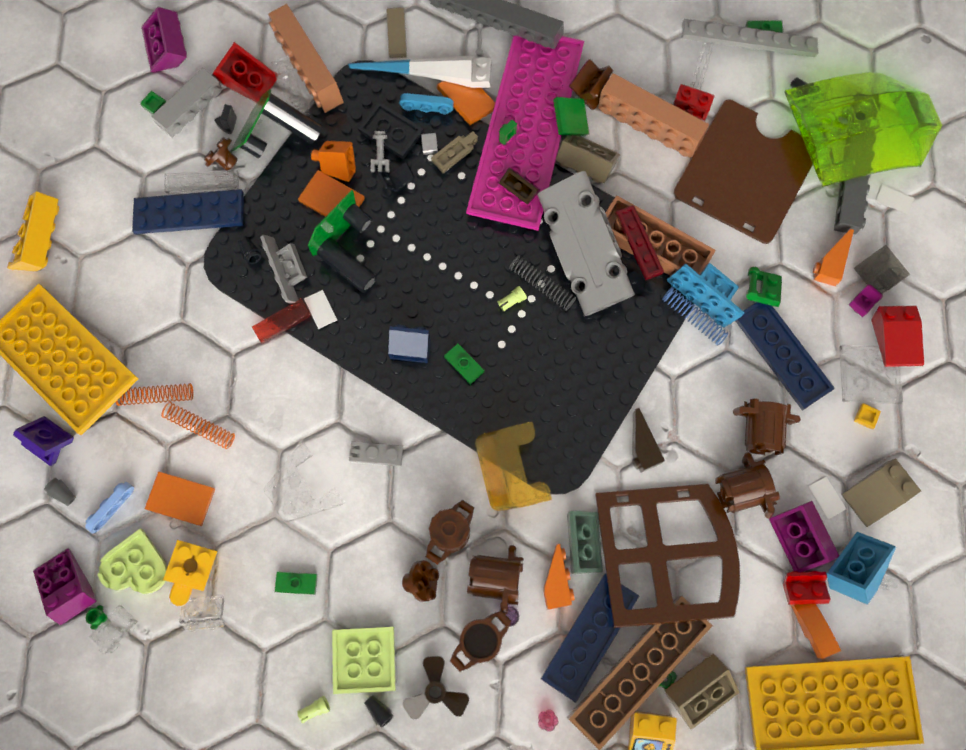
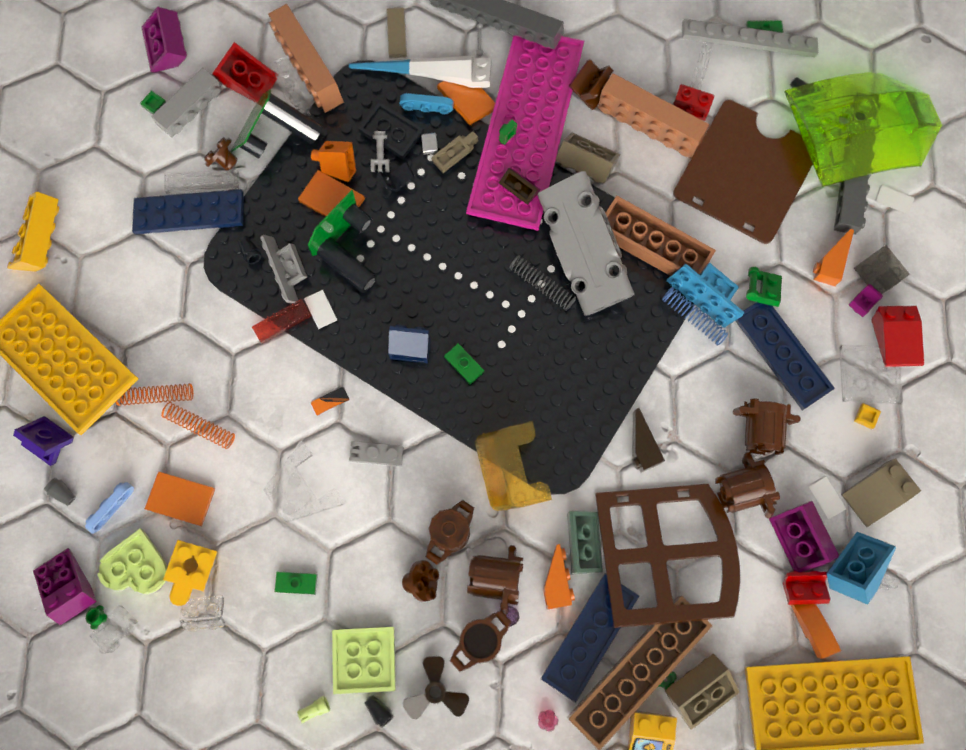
(227, 119): black tile -> none
(329, 400): none -> sticker
(515, 296): yellowish green pin -> none
(571, 116): green tile -> none
(639, 242): dark red tile -> none

